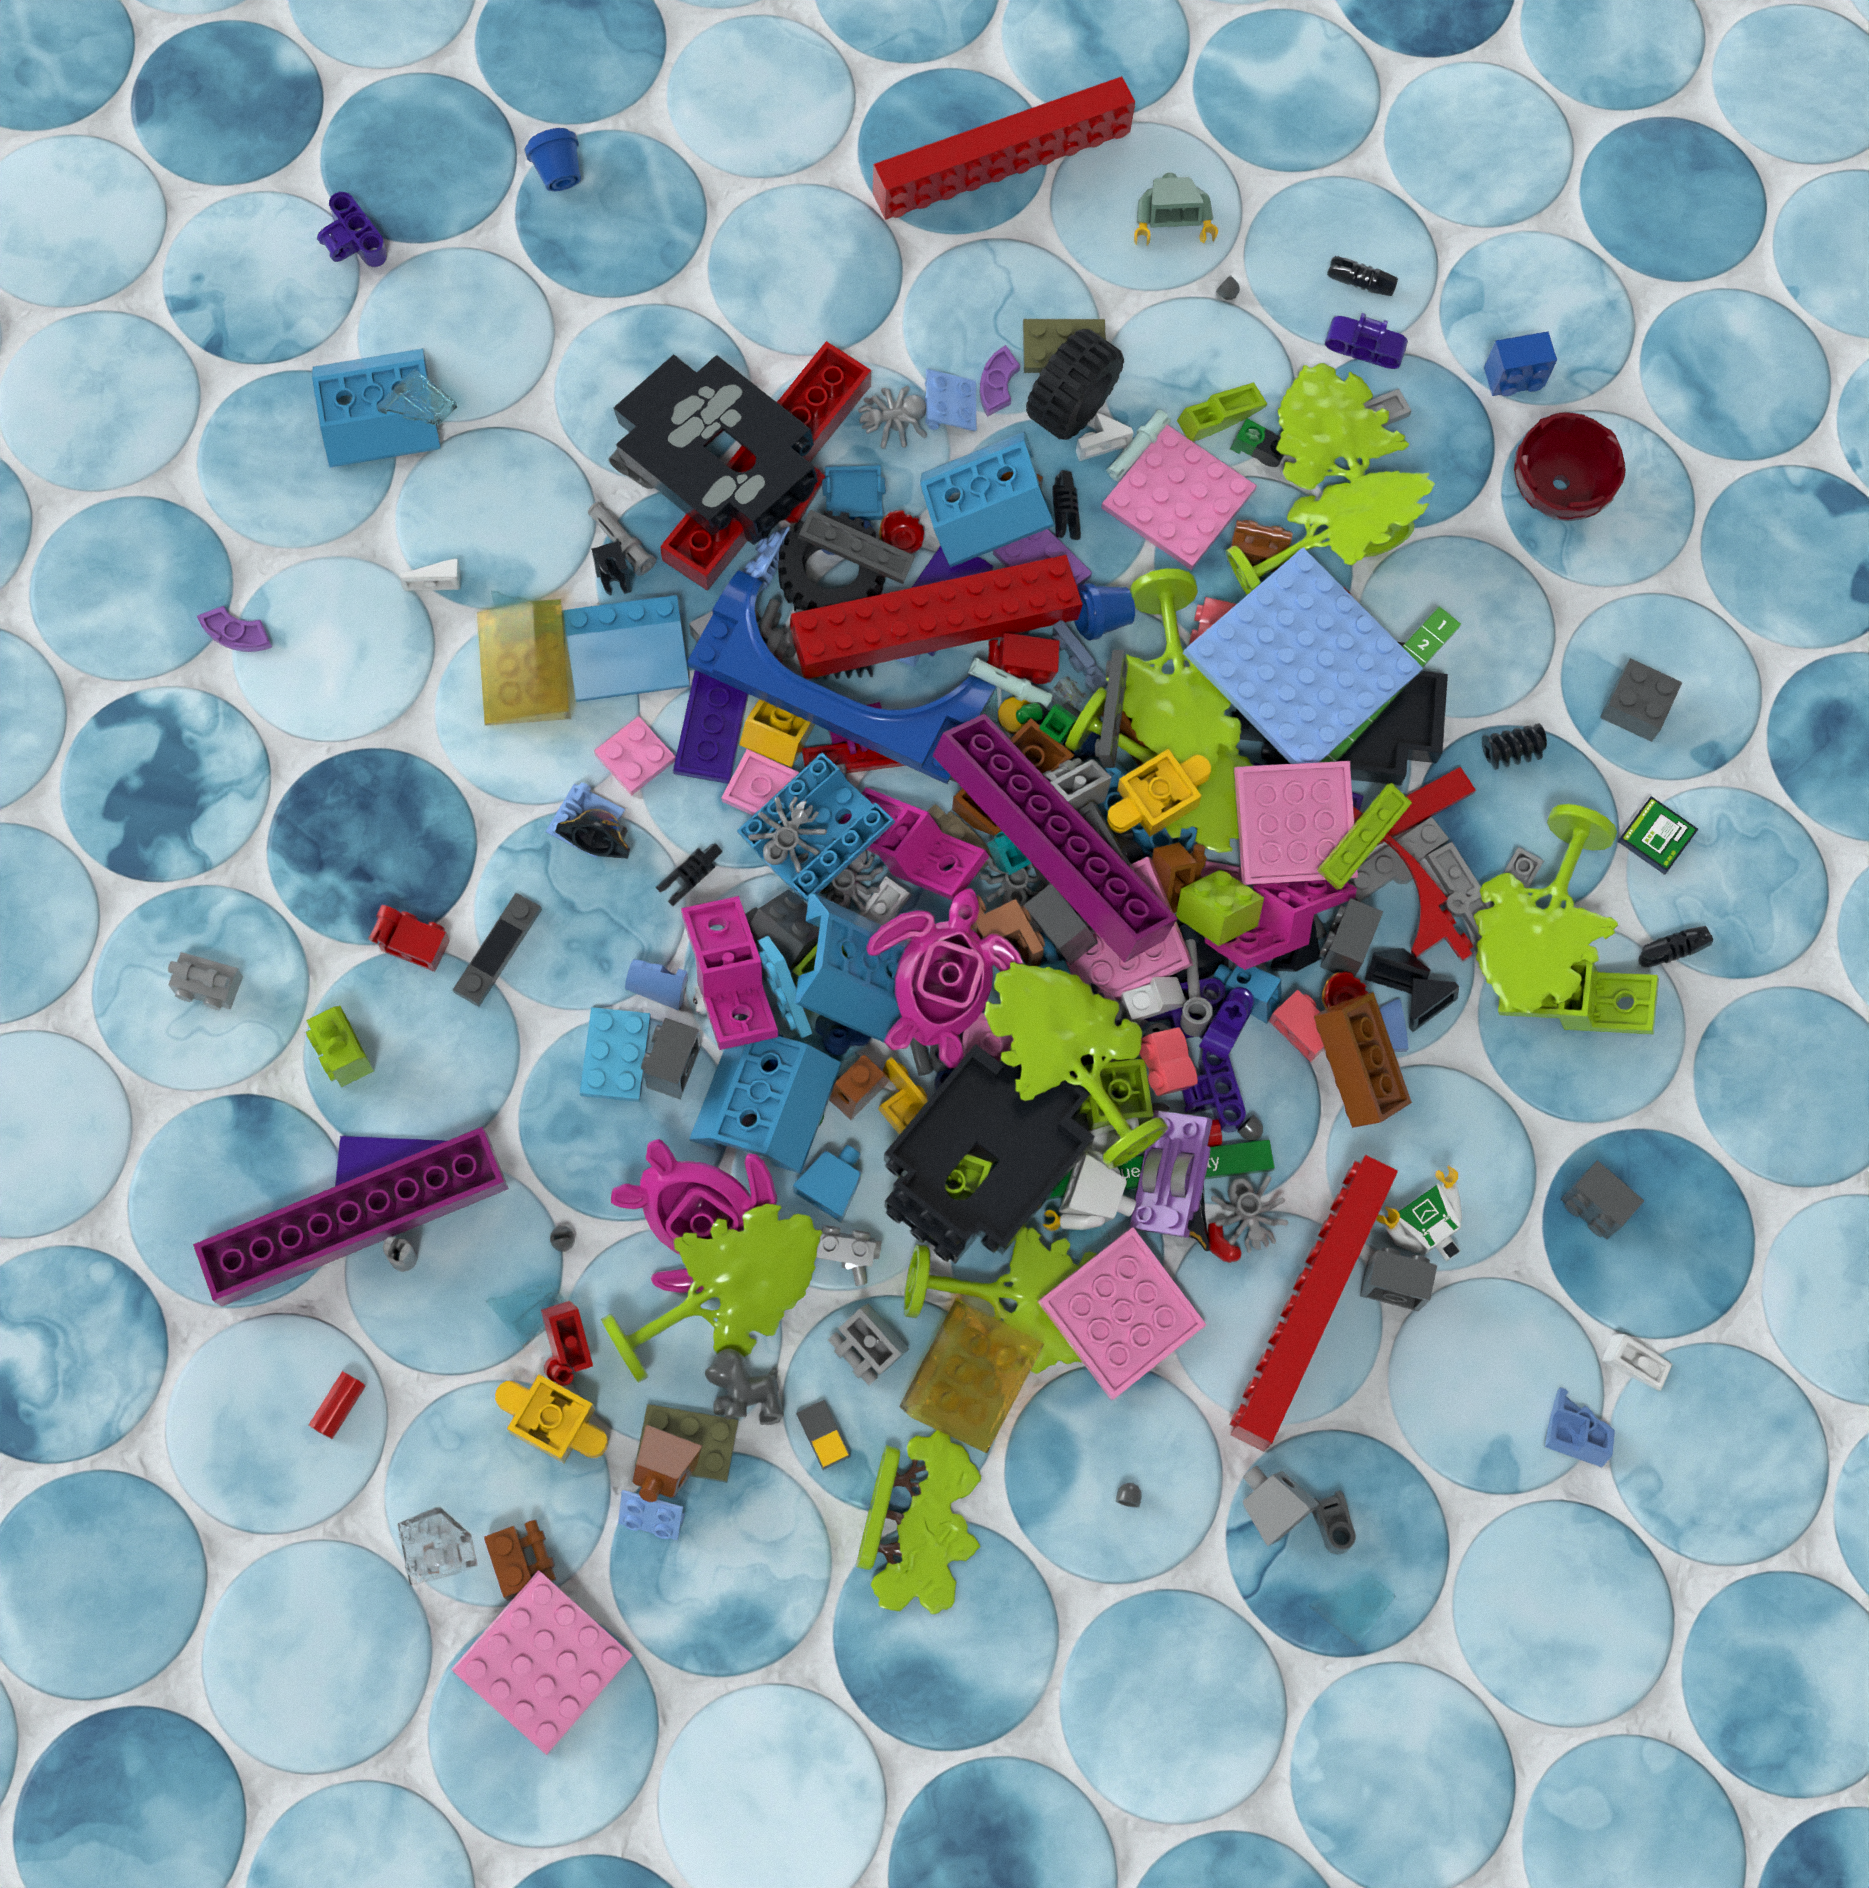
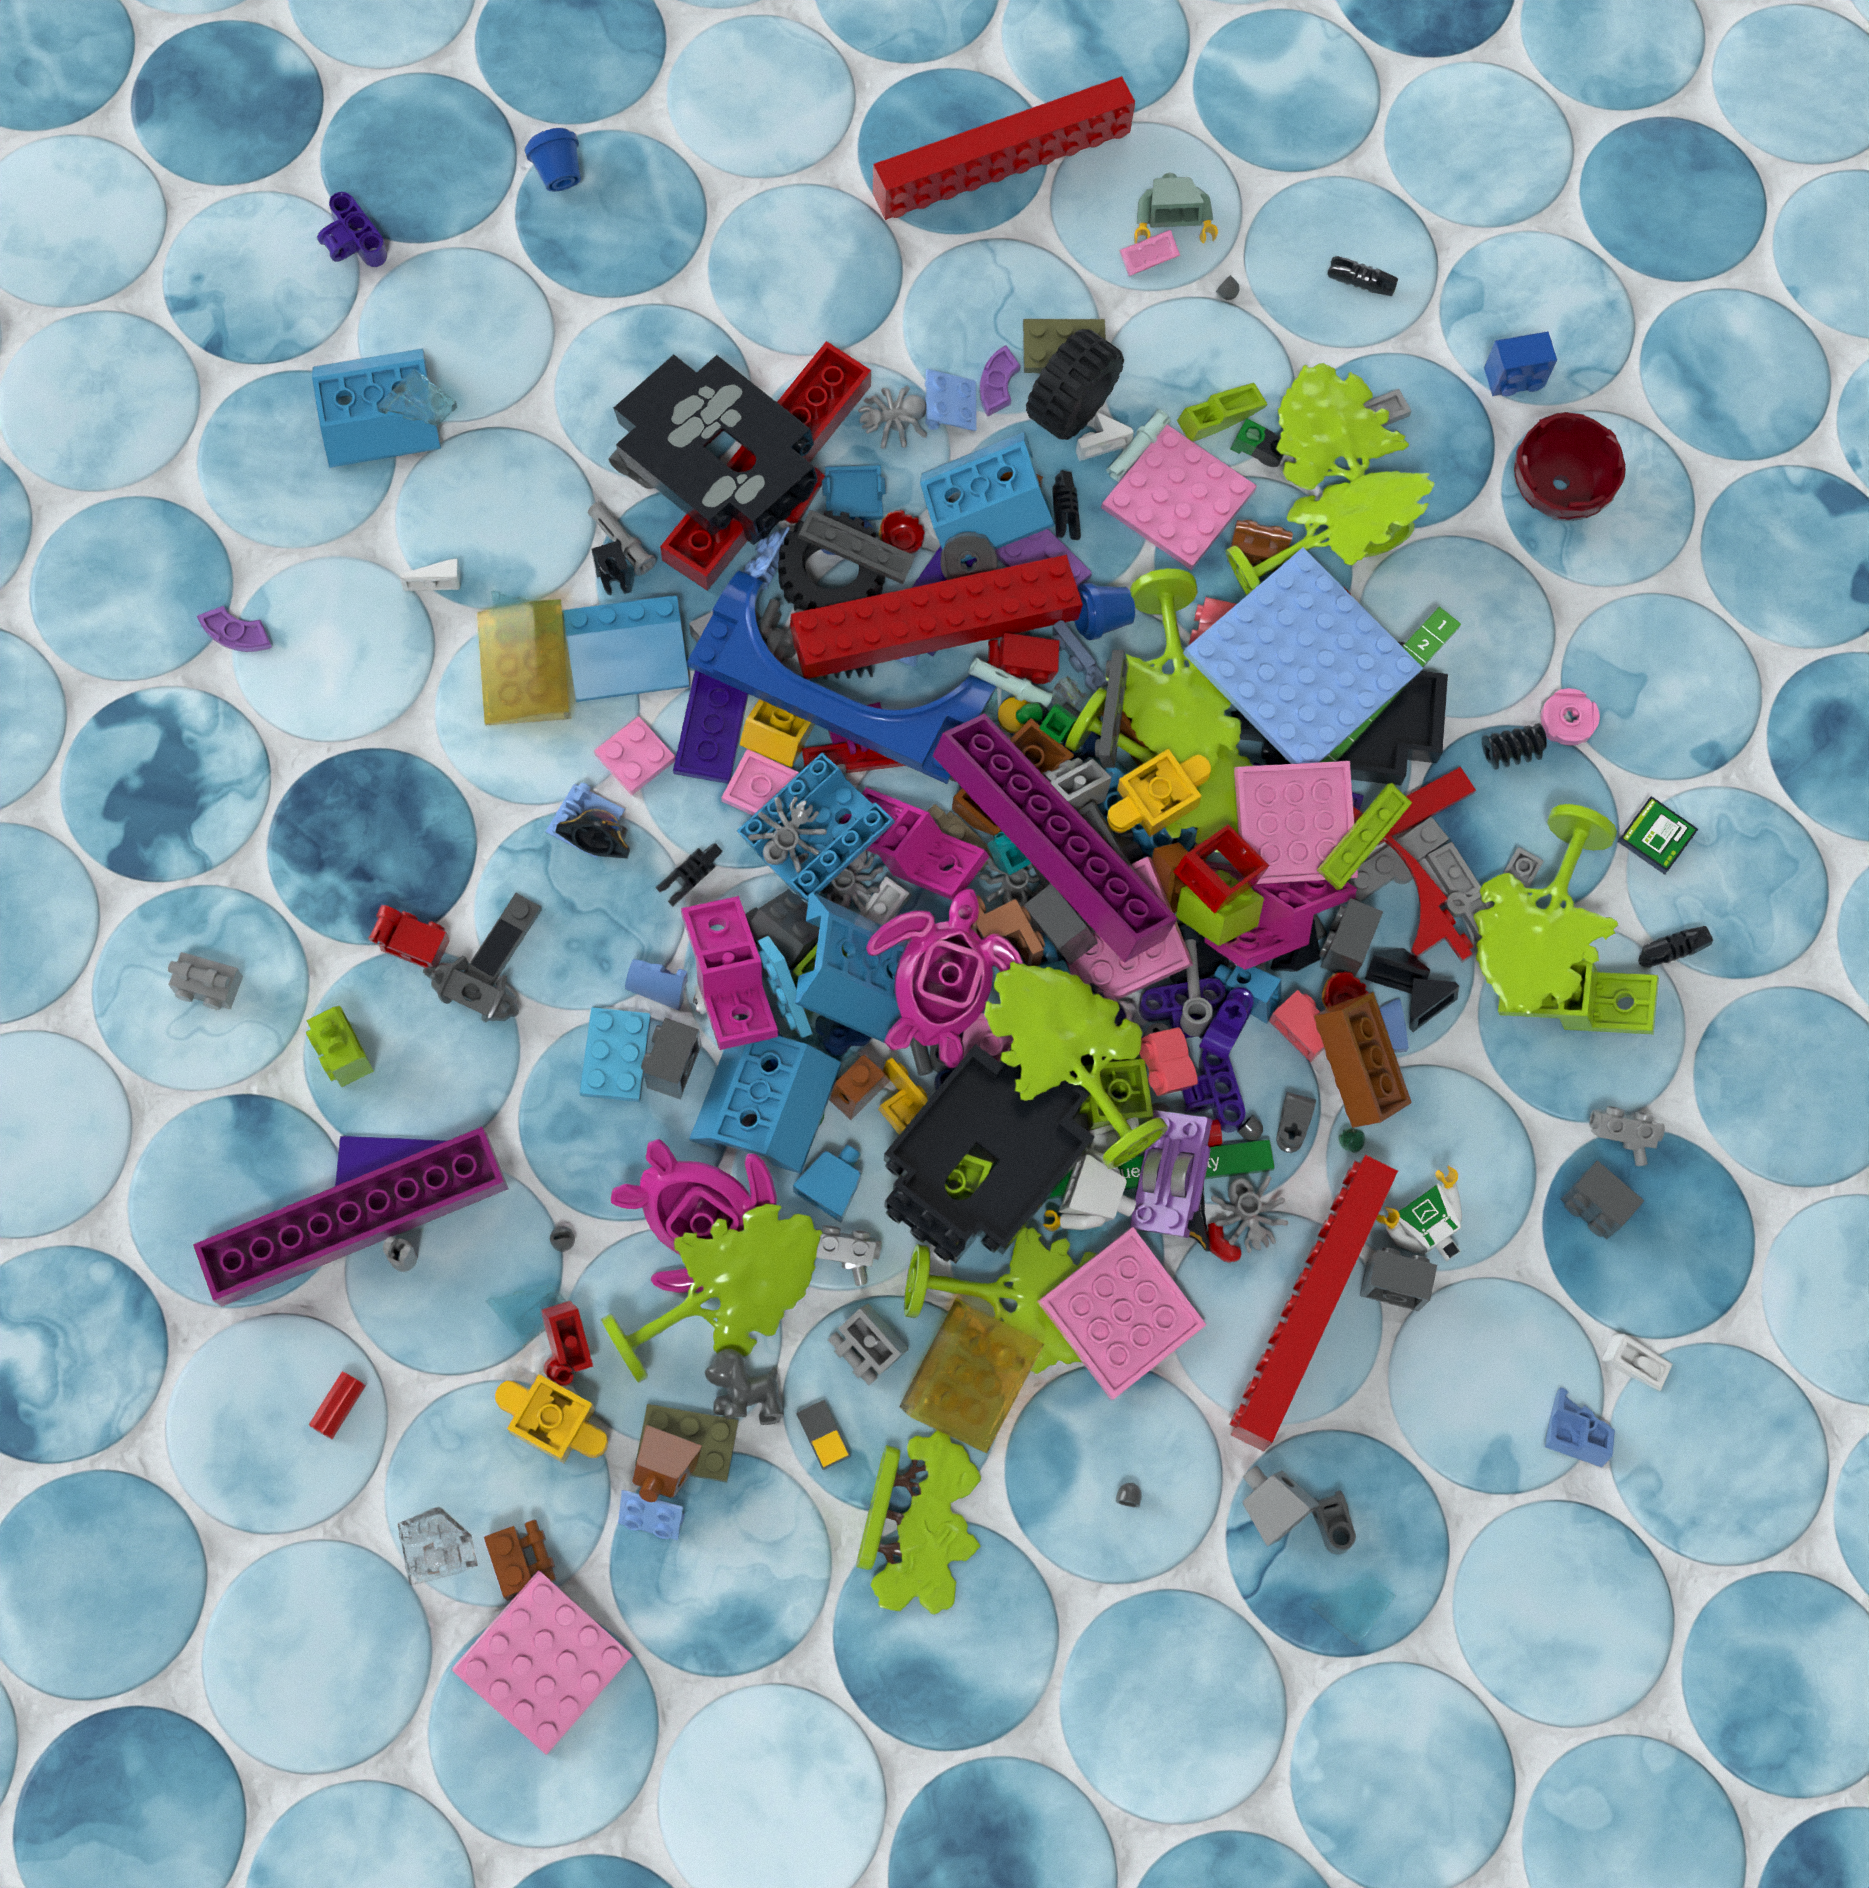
(495, 1003): none -> dark grey piece
(967, 544): none -> dark grey plate
(1149, 252): none -> bright pink plate
(1153, 999): white slope -> none
(1206, 882): none -> red window
(1295, 1118): none -> dark grey piece
(1354, 1135): none -> clear green hinge
(1366, 341): dark purple piece -> none
(1562, 731): none -> bright pink plate
(1634, 1131): none -> light grey brick
(1641, 700): dark grey brick -> none

